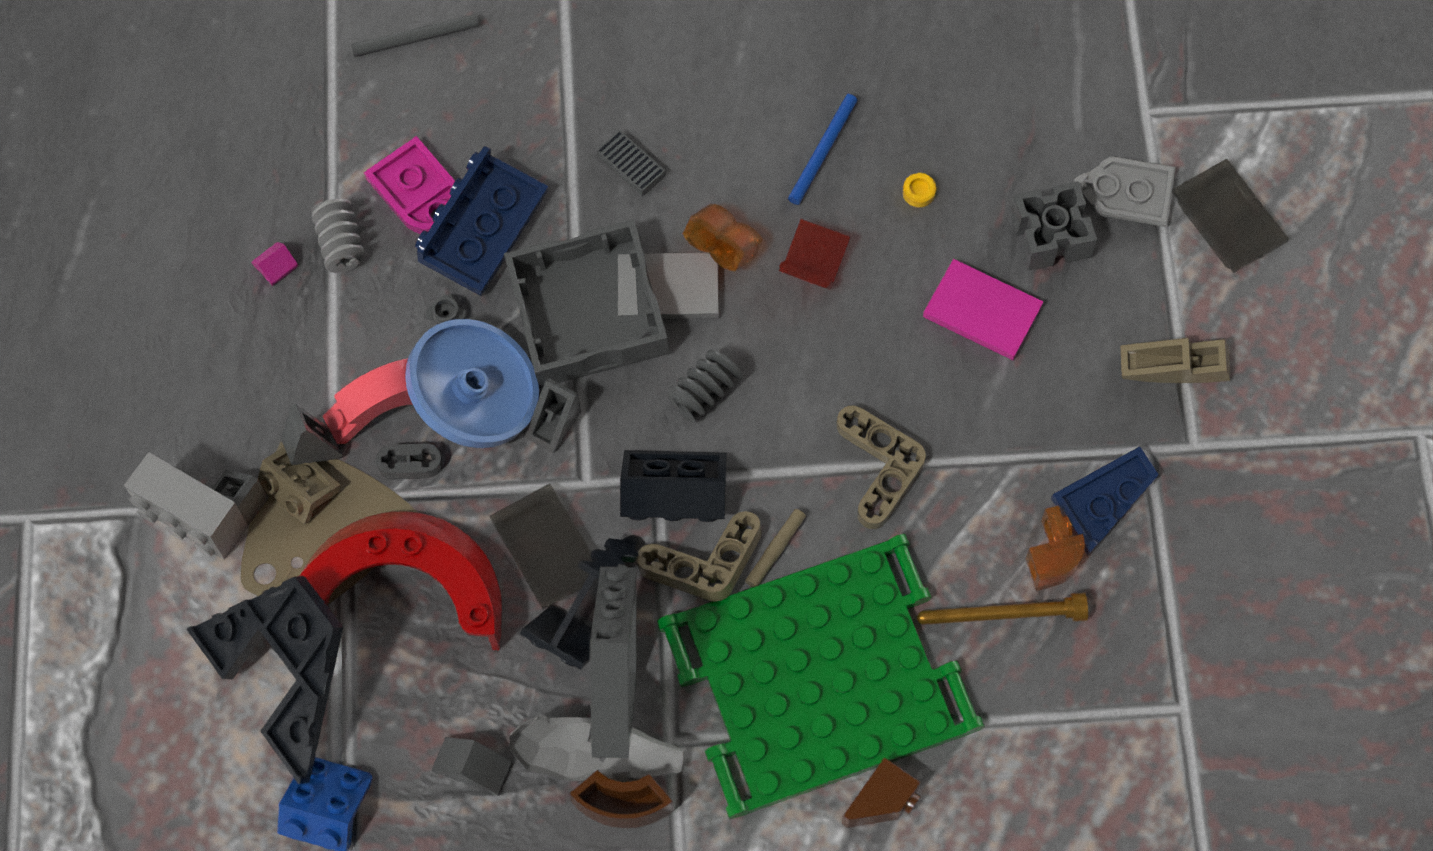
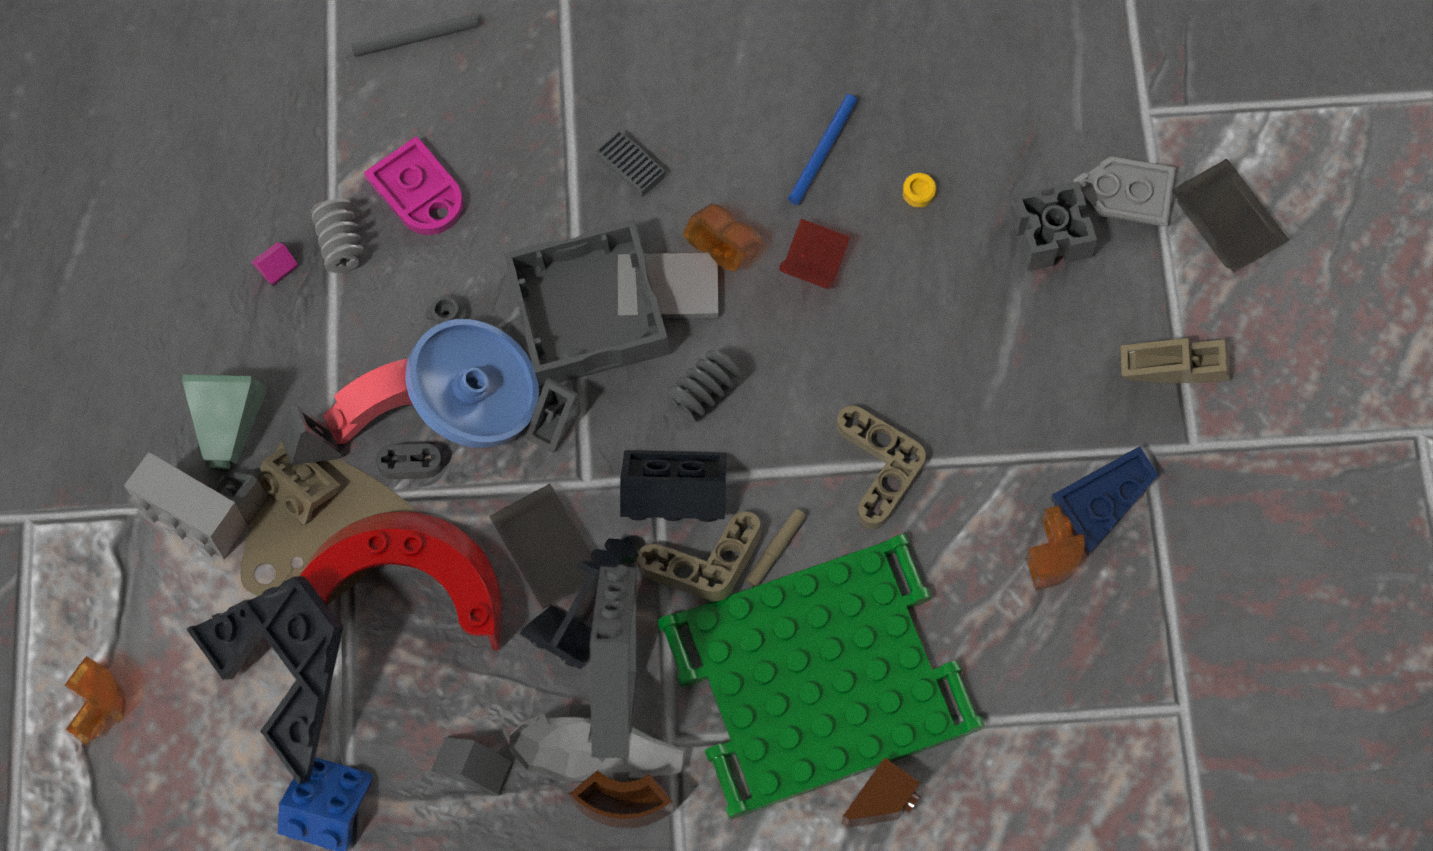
(101, 696): none -> clear orange brick
(223, 414): none -> sand green slope
(480, 221): dark blue bracket -> none
(983, 309): dark pink tile -> none
(1072, 607): pearl gold piece -> none

